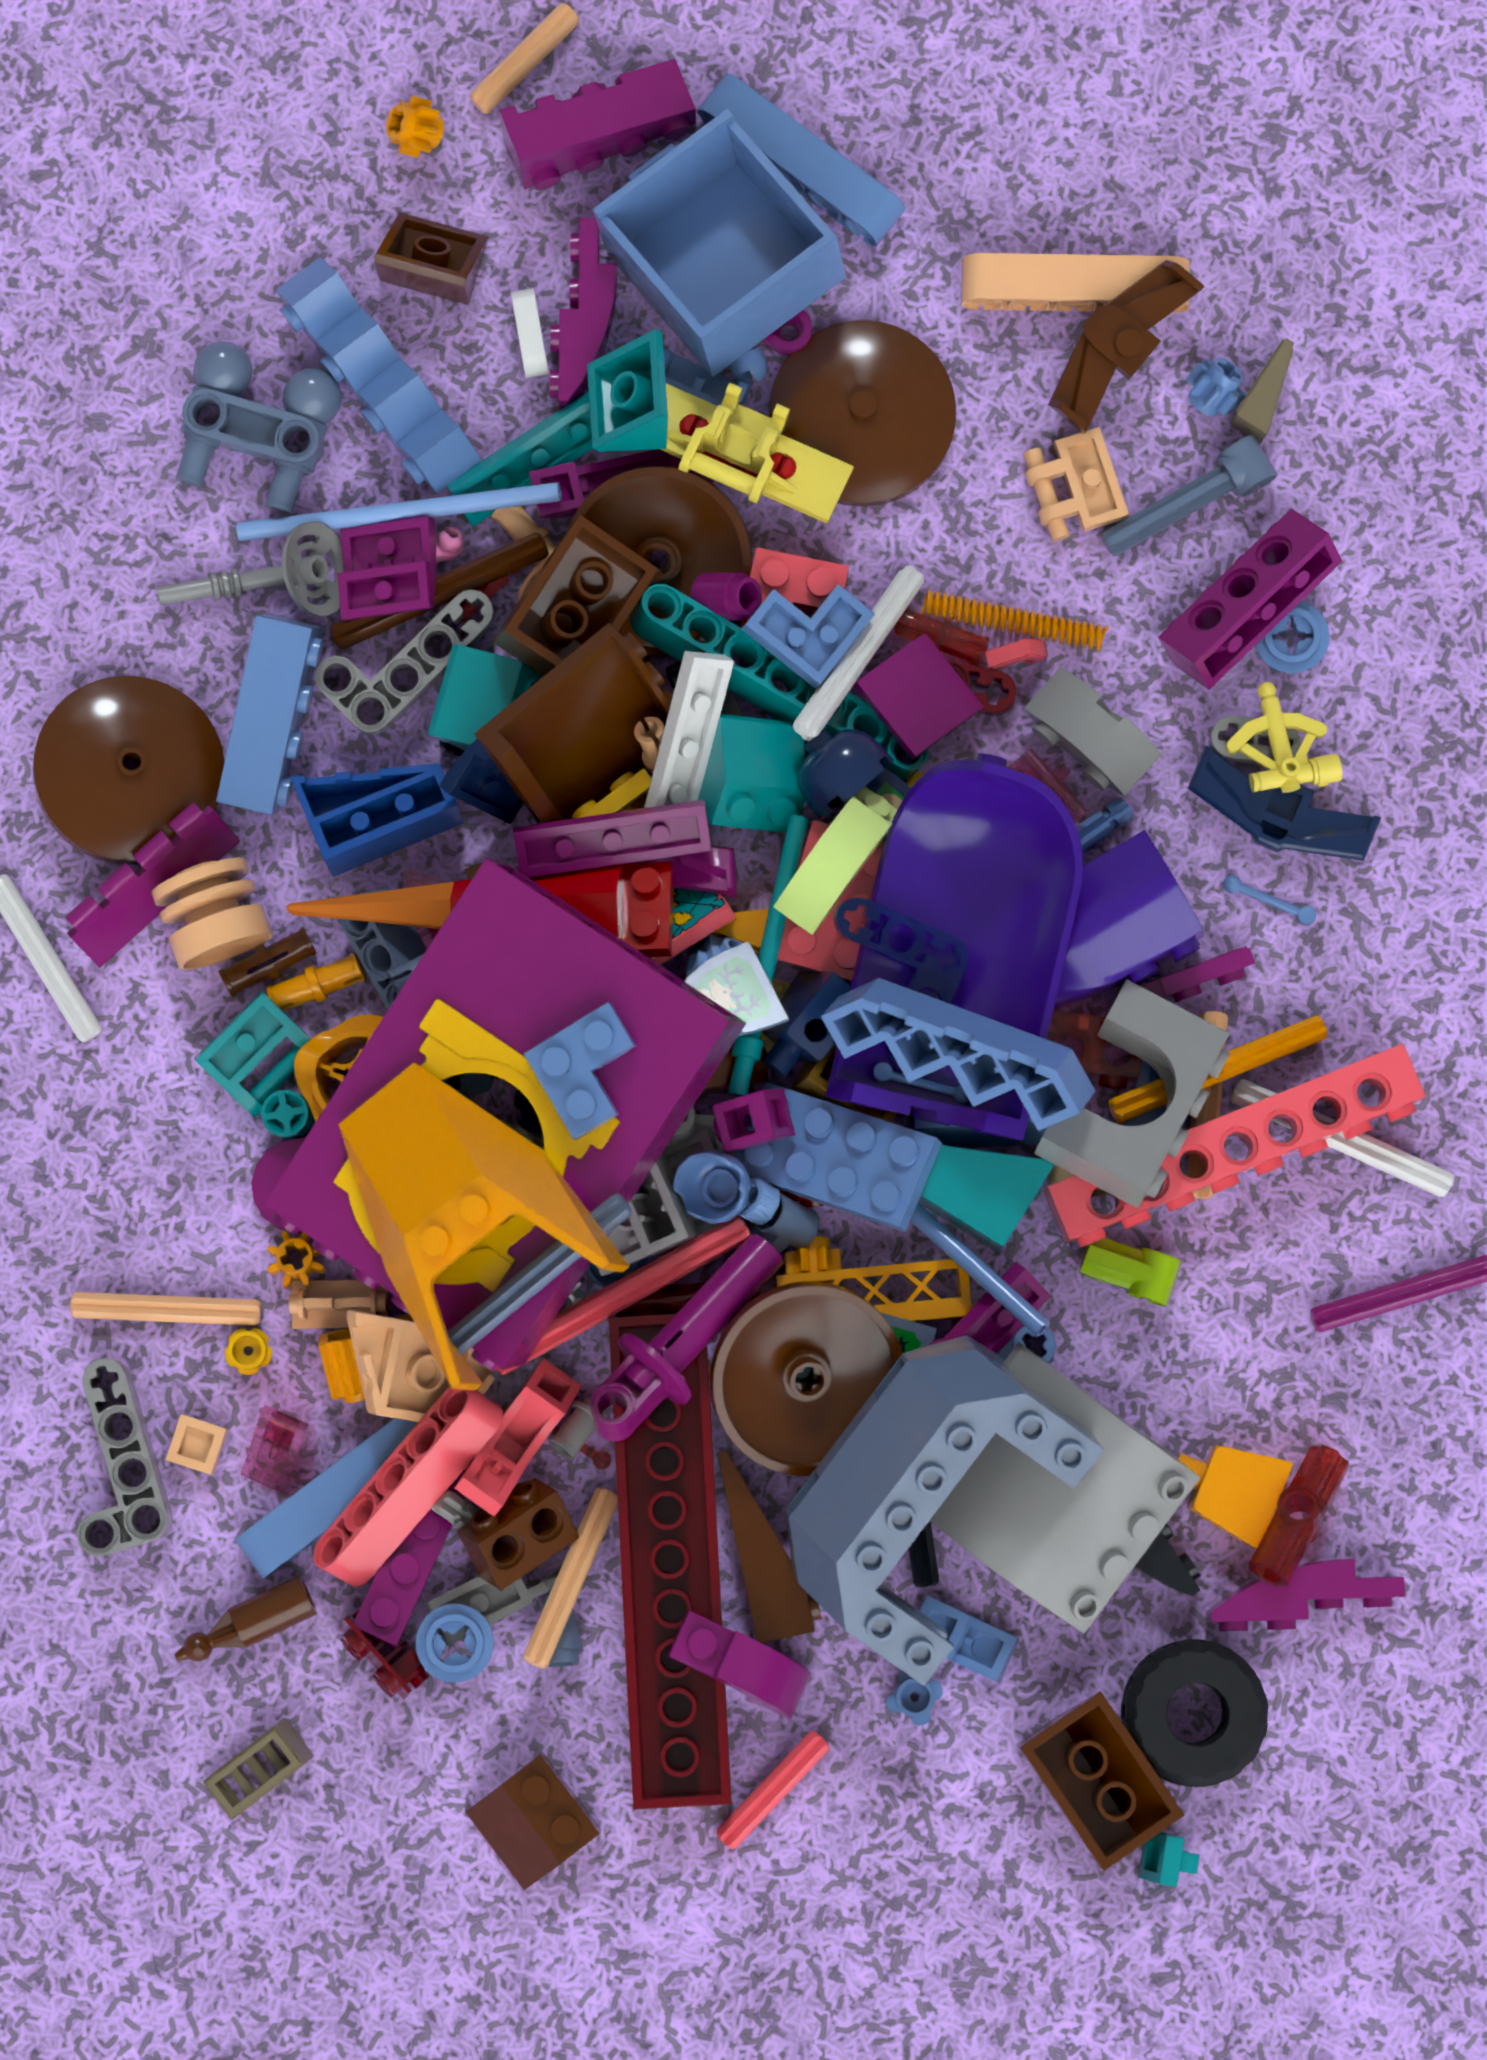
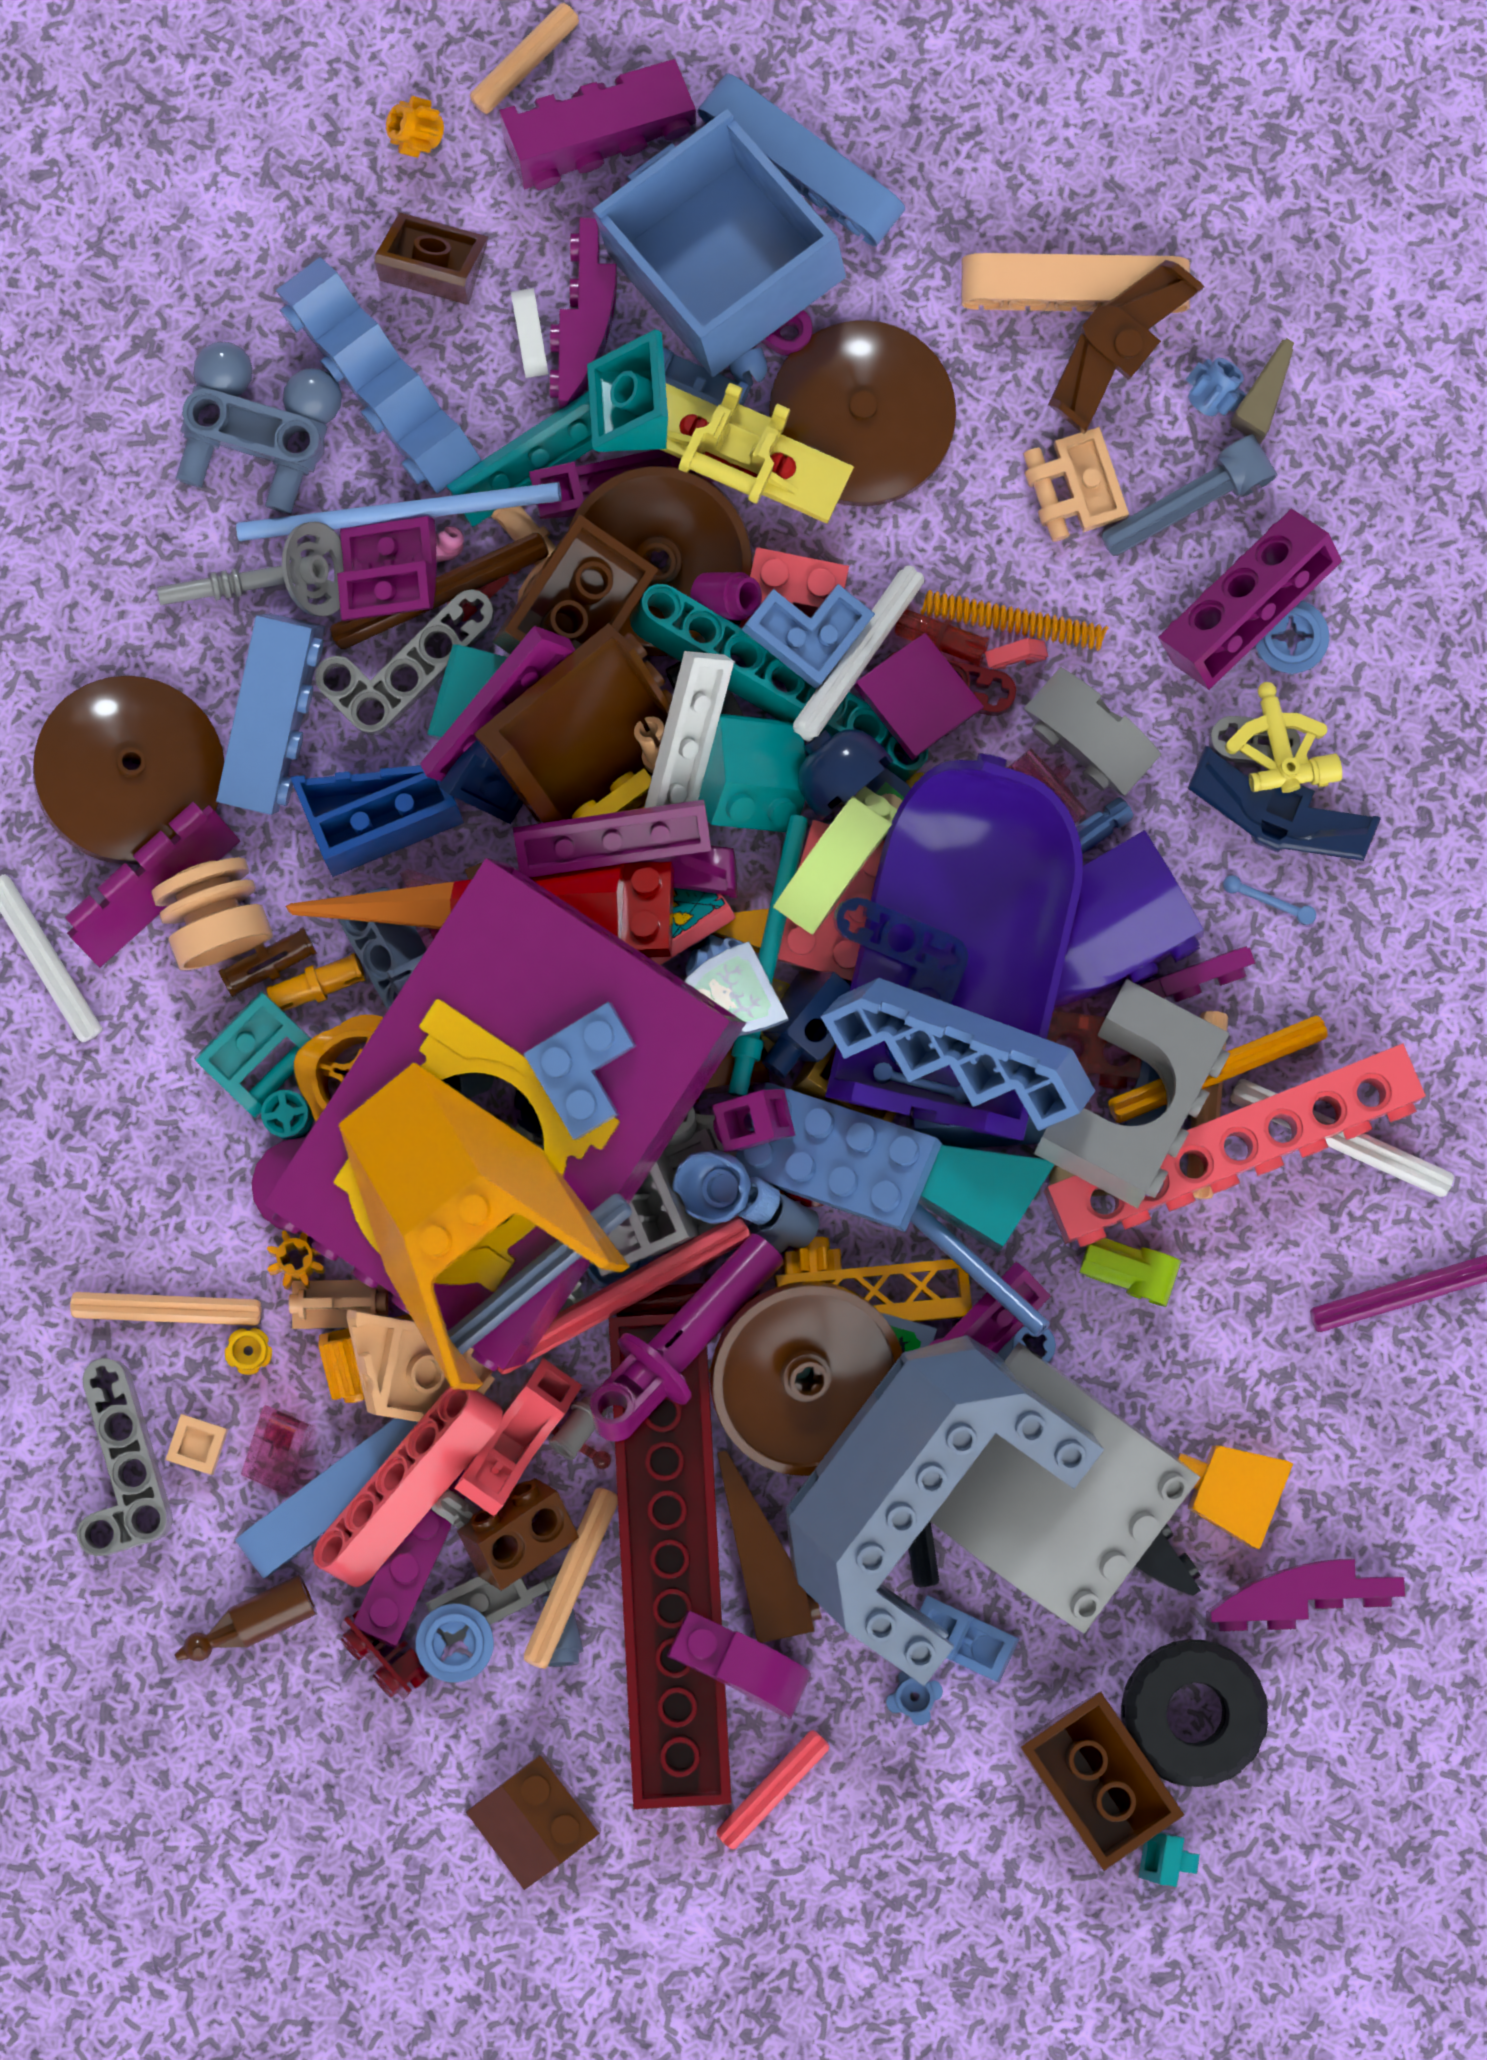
(289, 1743): dark tan slope -> none
(525, 666): none -> magenta plate
(1290, 1537): clear red piece -> none

